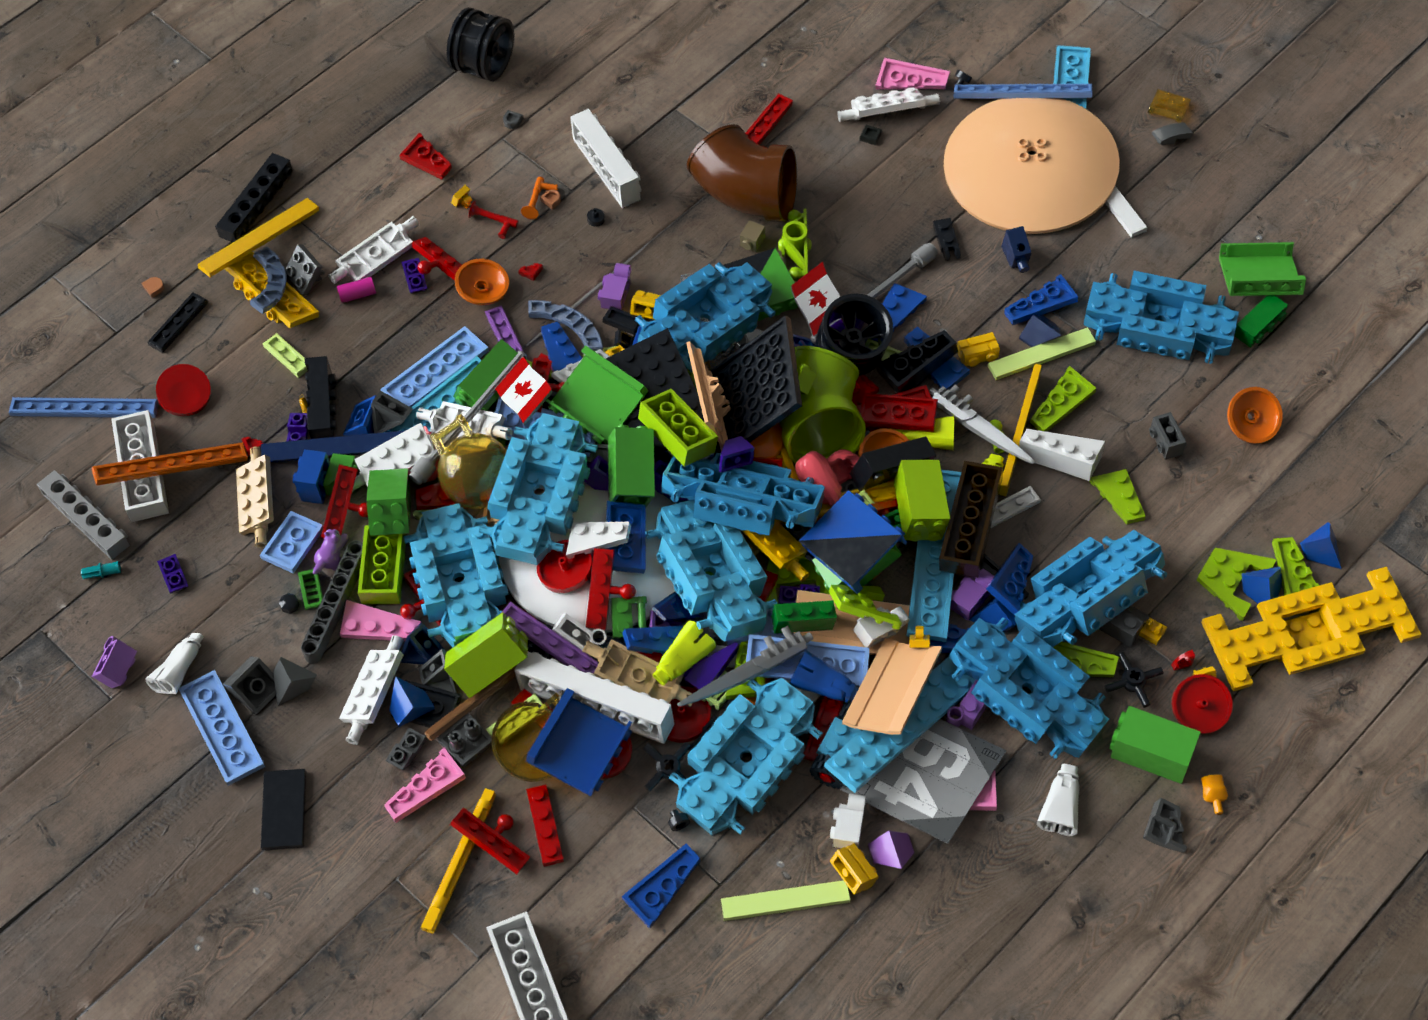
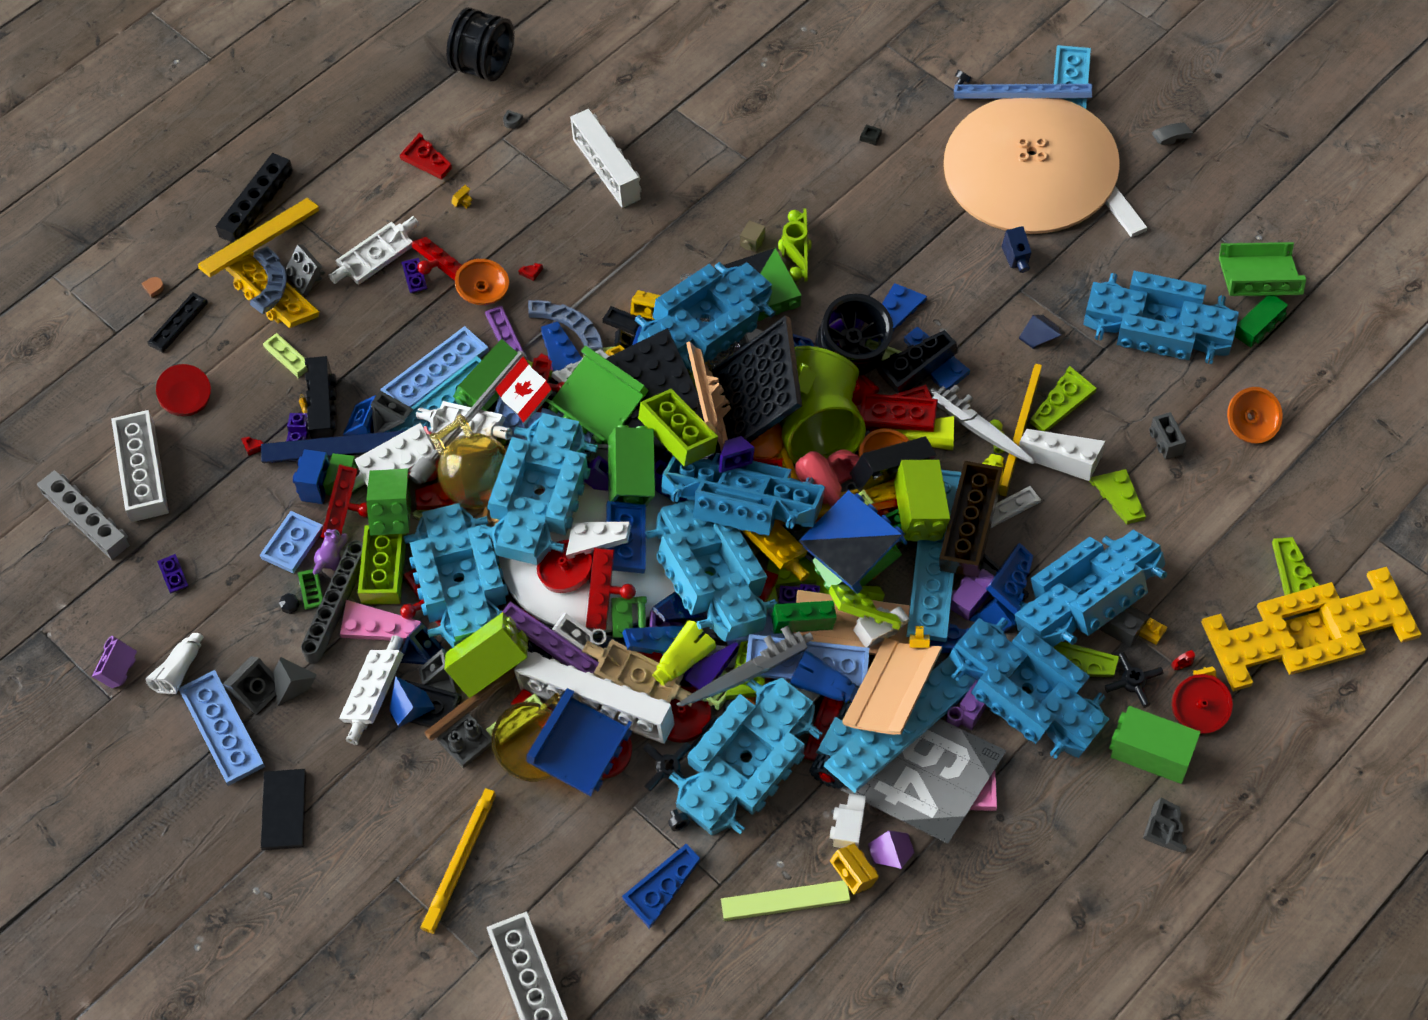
(80, 407): medium blue tile -> none
(101, 570): teal axle -> none
(169, 463): orange tile -> none
(255, 497): tan plate -> none
(356, 289): dark pink pin -> none
(407, 749): dark grey slope -> none
(433, 781): bright pink wing -> none
(476, 210): red piece -> none
(490, 839): red plate -> none
(529, 211): orange piece -> none
(544, 825): red plate -> none
(551, 198): nougat tile -> none
(595, 217): black tile -> none
(615, 287): medium lavender hinge -> none
(746, 174): reddish brown cylinder -> none
(769, 118): red plate -> none
(816, 291): flag -> none
(886, 103): white plate -> none
(905, 75): bright pink wing -> none
(946, 238): black hinge -> none
(978, 349): yellow brick -> none
(1041, 353): yellowish green tile -> none
(1047, 299): blue wing -> none
(1062, 803): white piece -> none
(1169, 105): clear yellow plate -> none
(1214, 791): light orange piece -> none
(1223, 575): lime wing -> none
(1262, 584): blue slope -> none
(1322, 547): blue slope -> none

